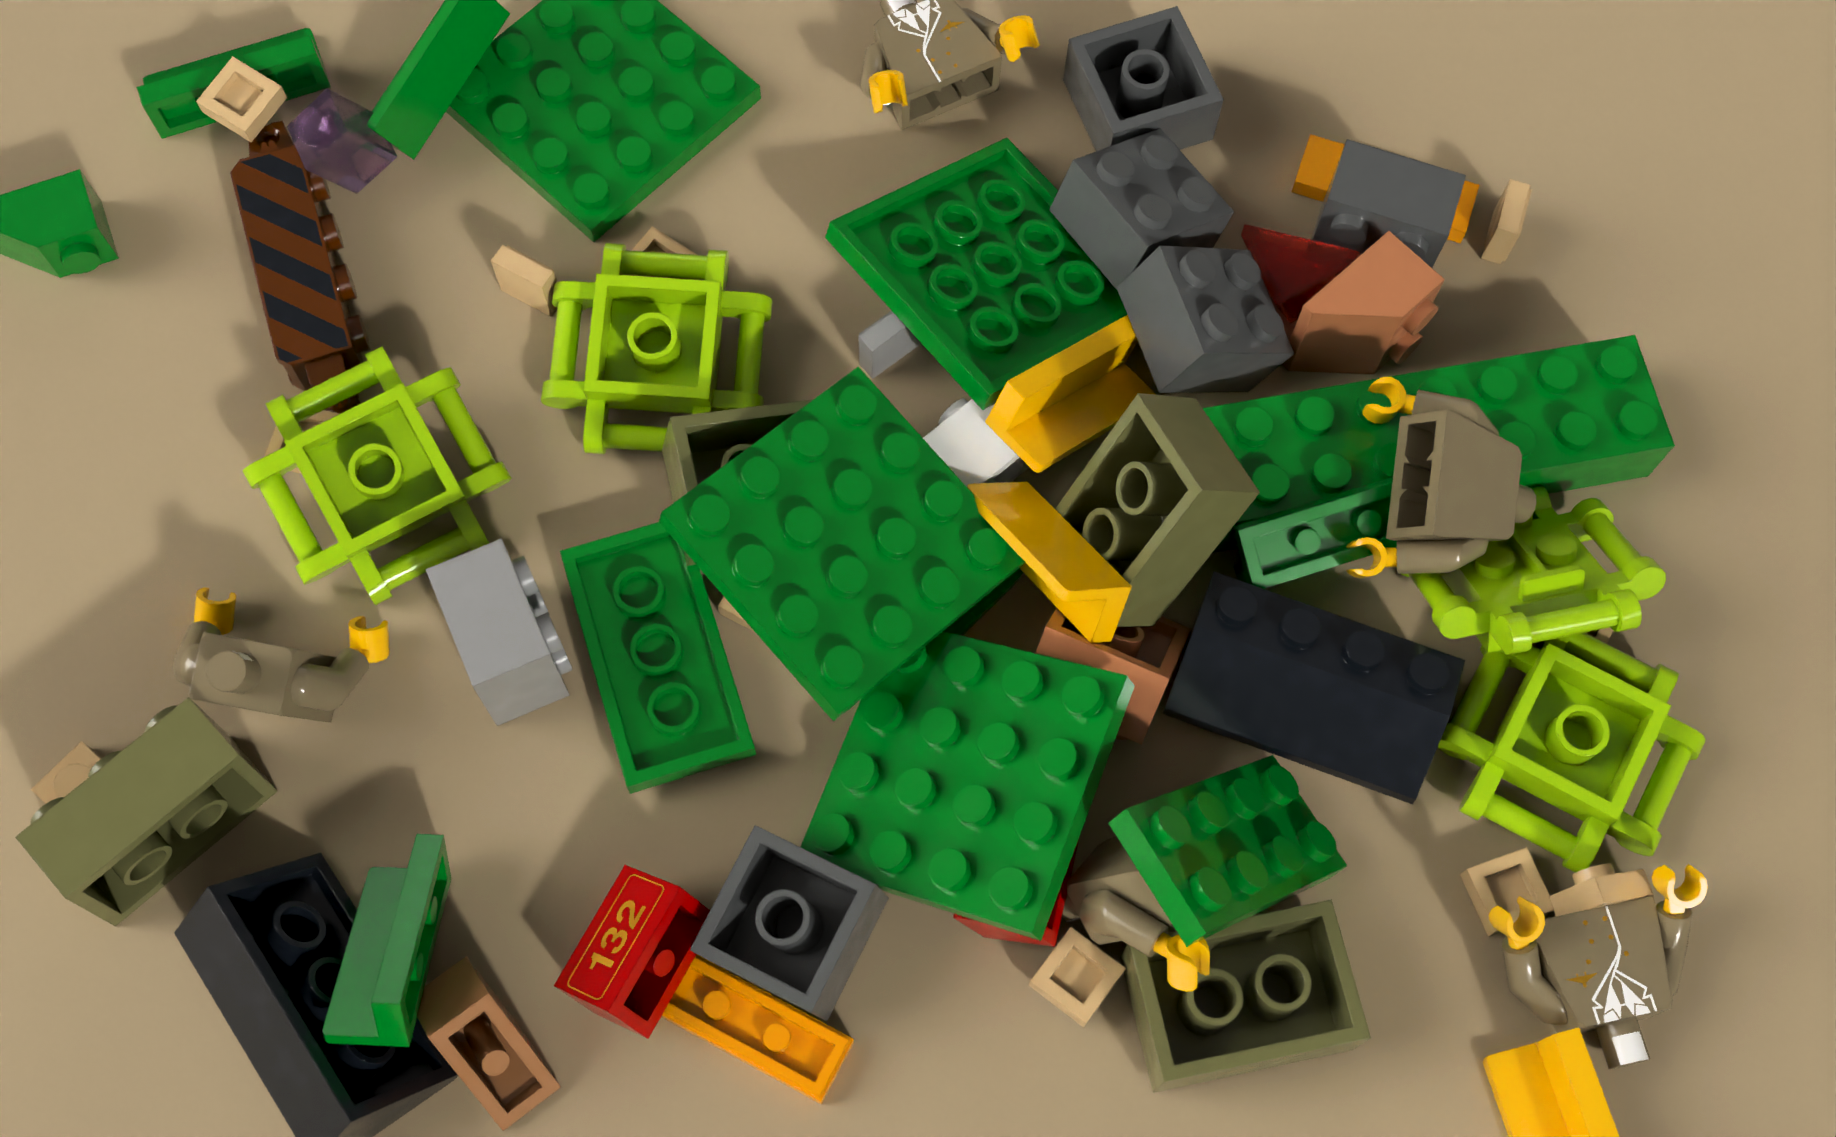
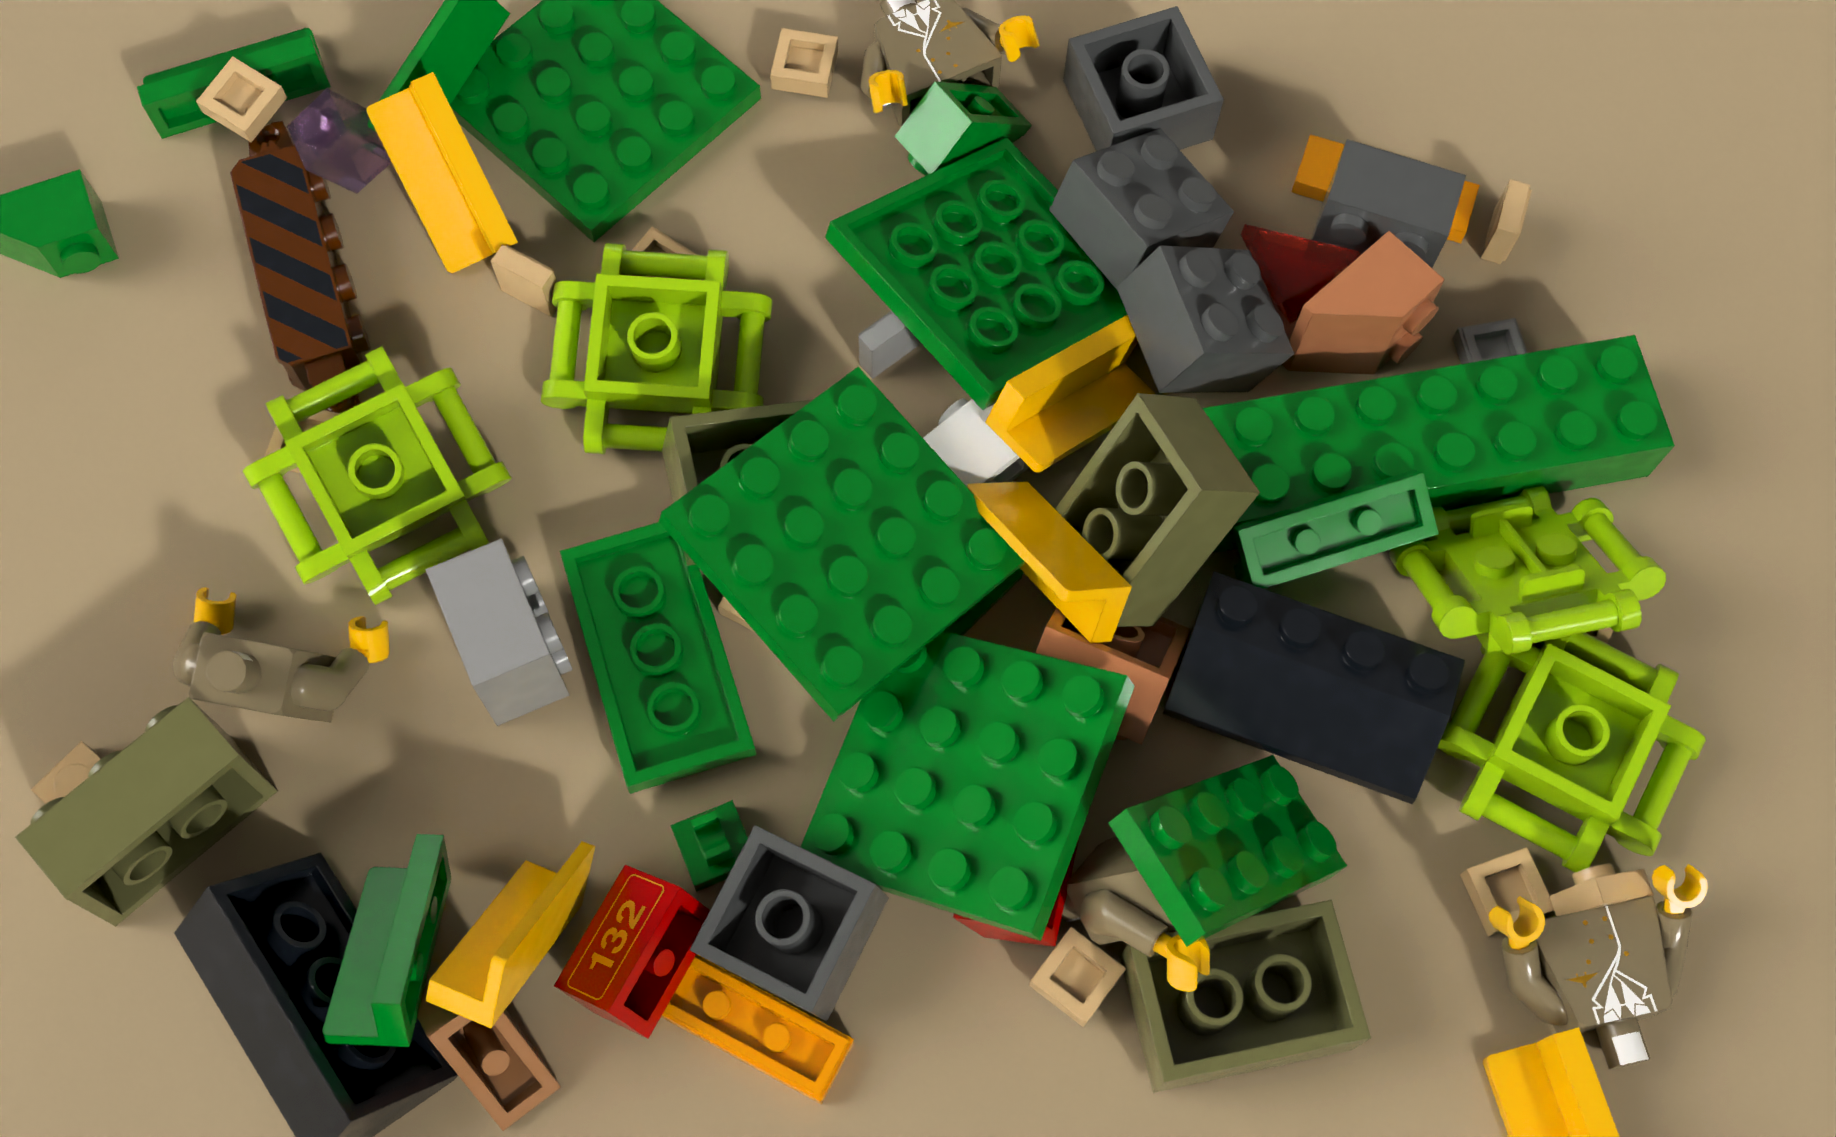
(441, 174): none -> yellow panel
(510, 939): none -> yellow panel
(710, 843): none -> green tile
(804, 62): none -> tan plate
(957, 122): none -> green slope
(1449, 484): dark tan torso -> none
(1489, 341): none -> light grey tile

